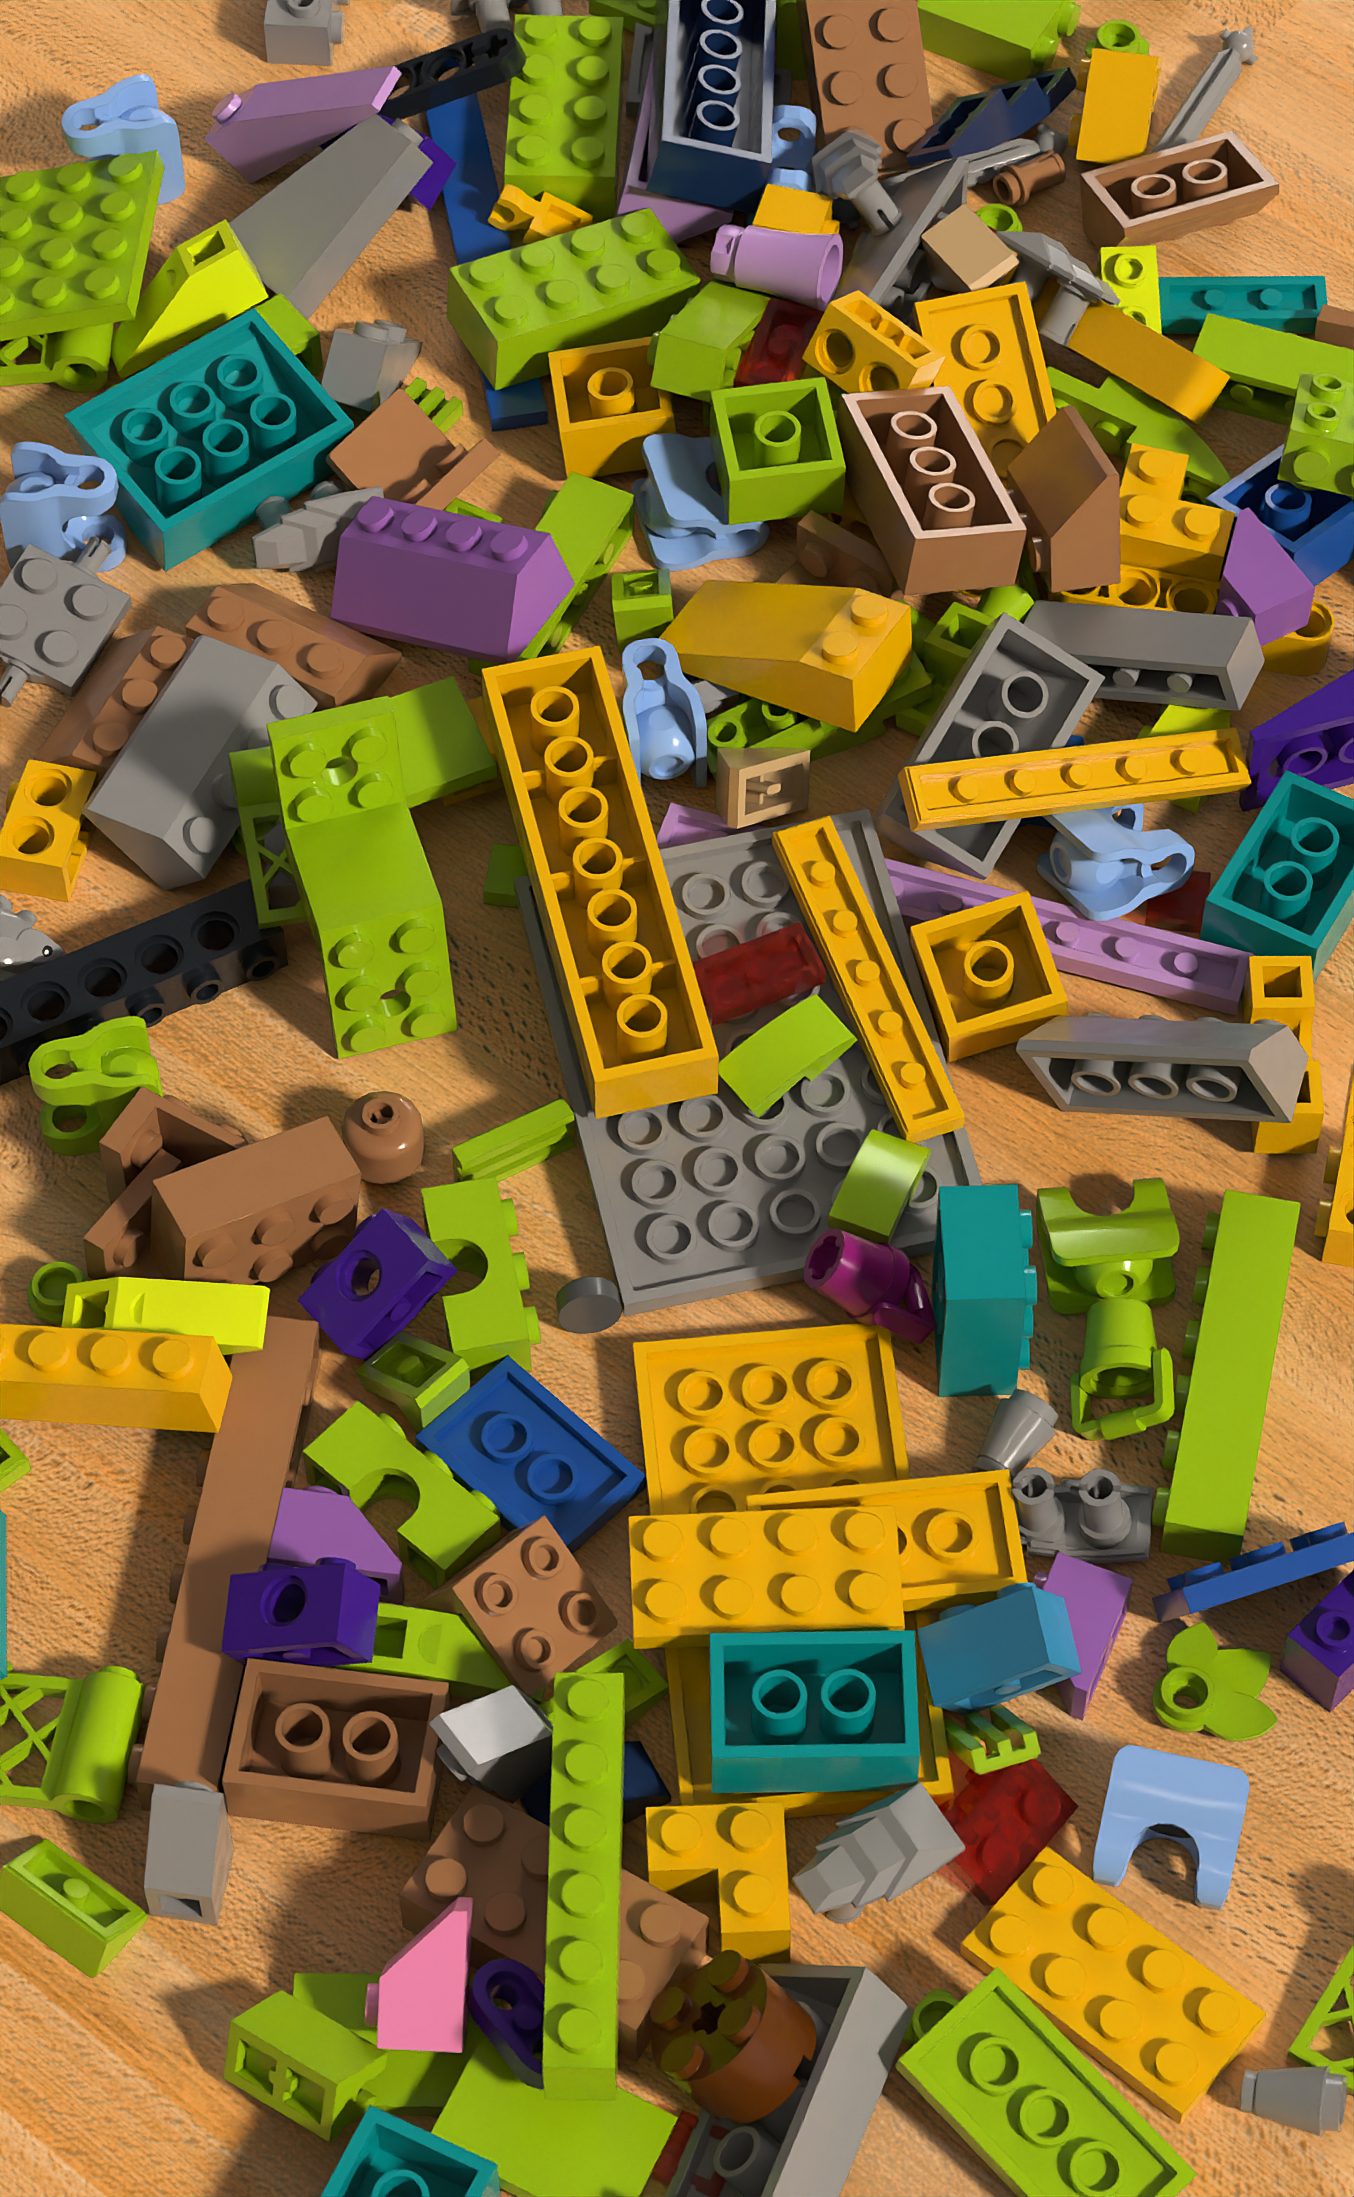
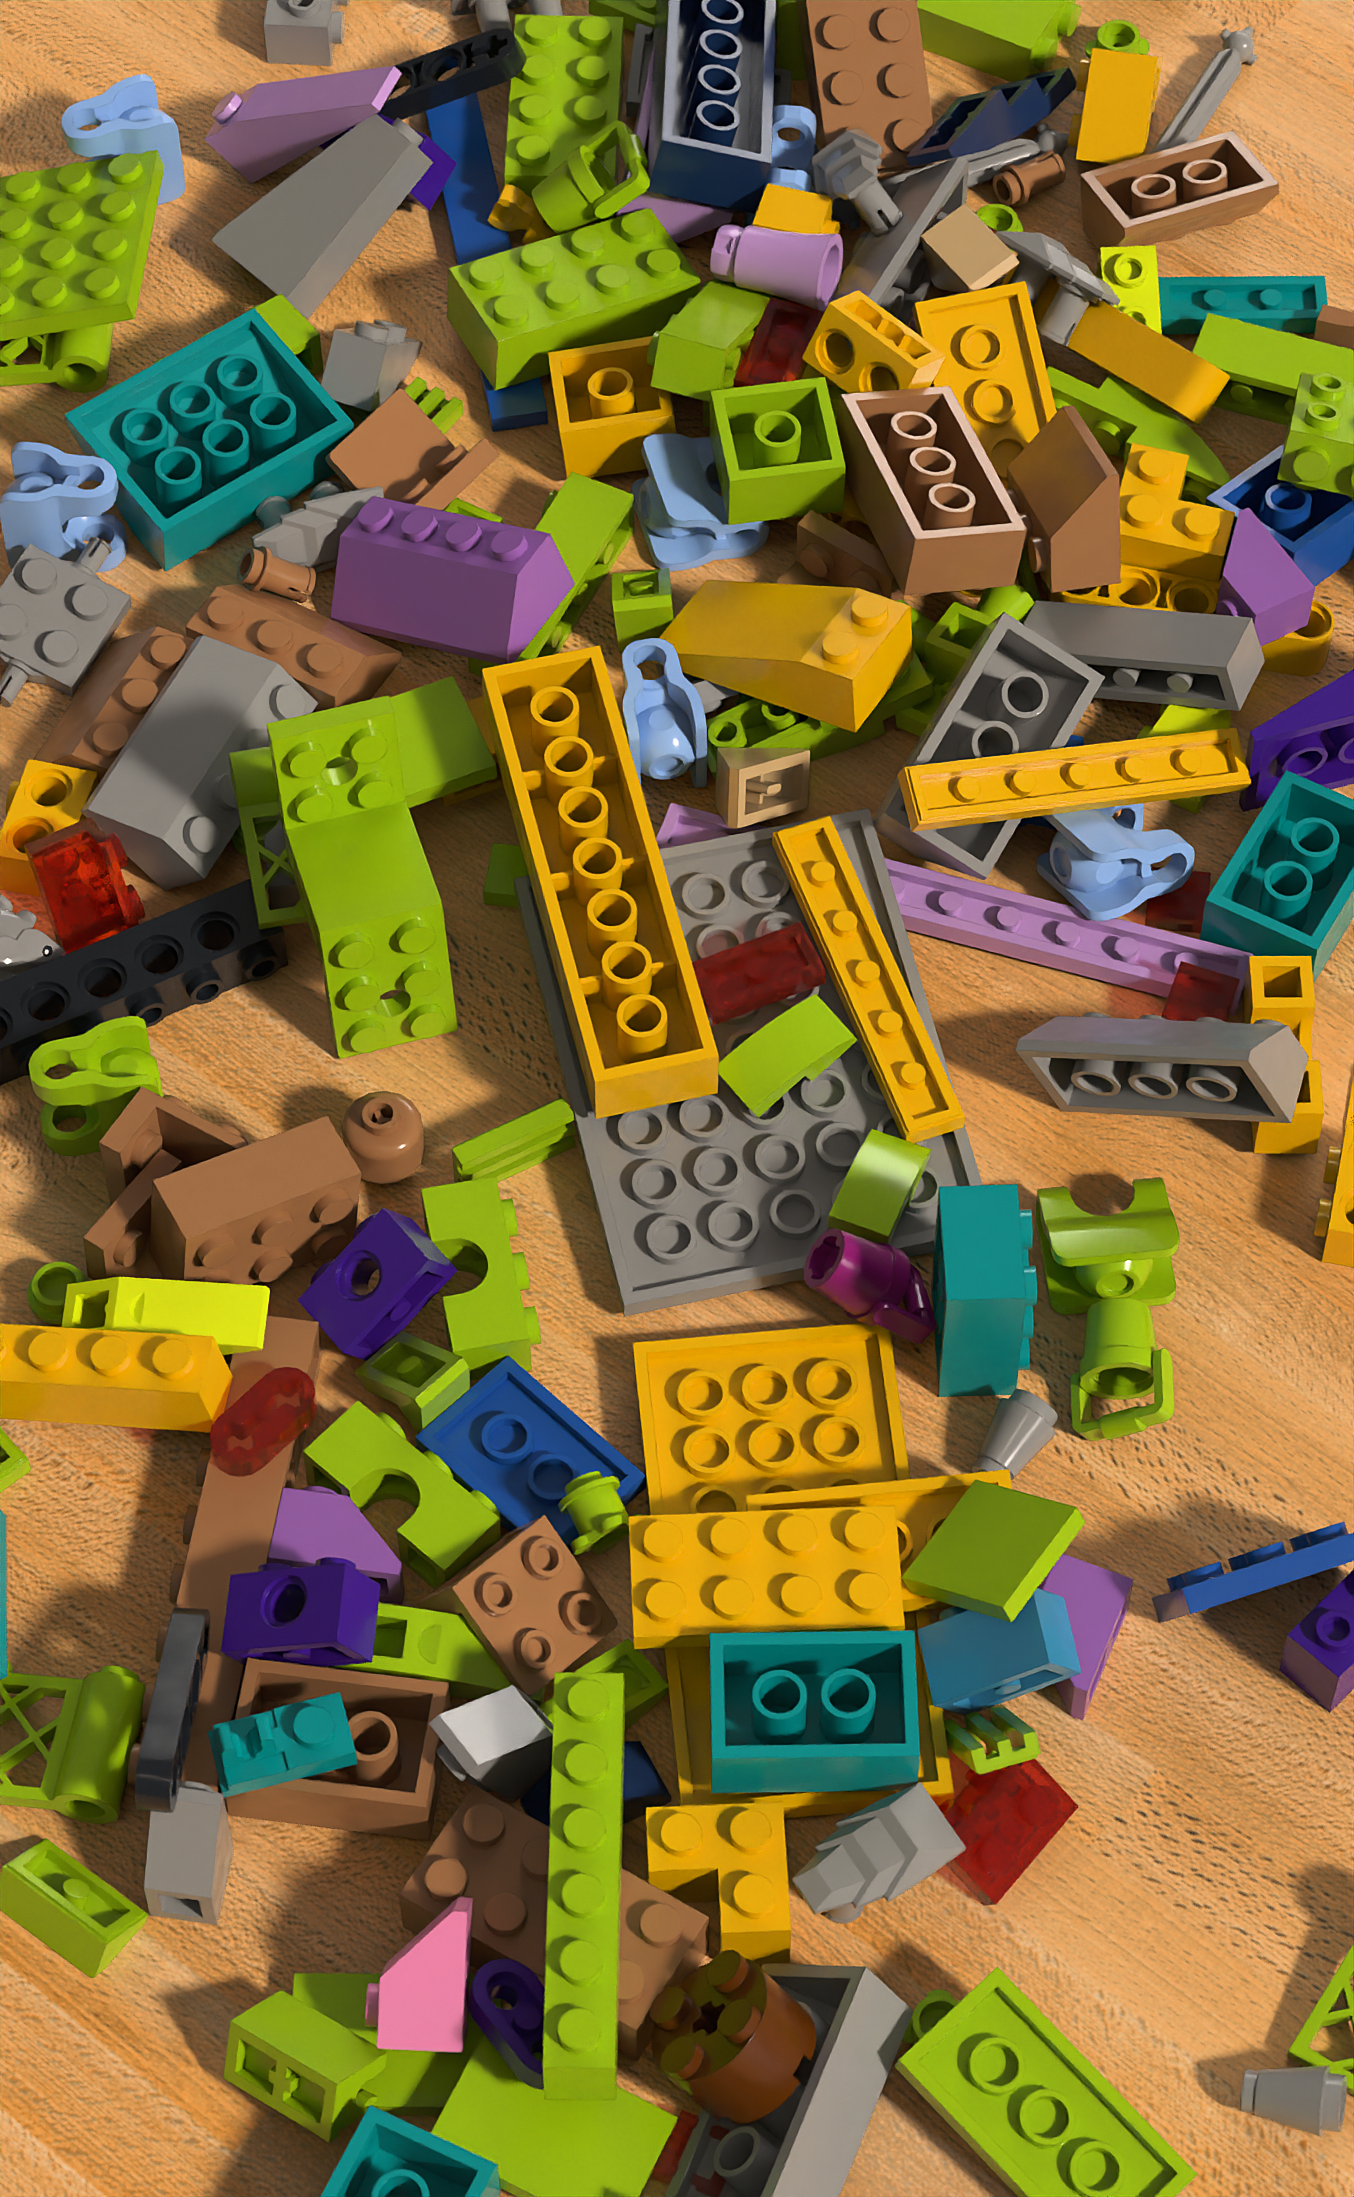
(84, 884): none -> clear red bracket
(172, 1710): none -> black beam
(191, 294): neon yellow slope -> none
(258, 1416): none -> clear red beam
(262, 570): none -> medium nougat pin
(282, 1745): none -> teal plate
(585, 187): none -> lime piece
(588, 1305): dark grey tile -> none
(595, 1512): none -> lime brick
(987, 975): yellow brick -> none
(993, 1550): none -> lime tile
(1083, 1518): light grey connector -> none
(1114, 1984): yellow plate -> none
(1177, 1800): light blue piece -> none
(1200, 994): none -> clear red tile
(1220, 1683): lime plate -> none
(1229, 1378): lime brick -> none

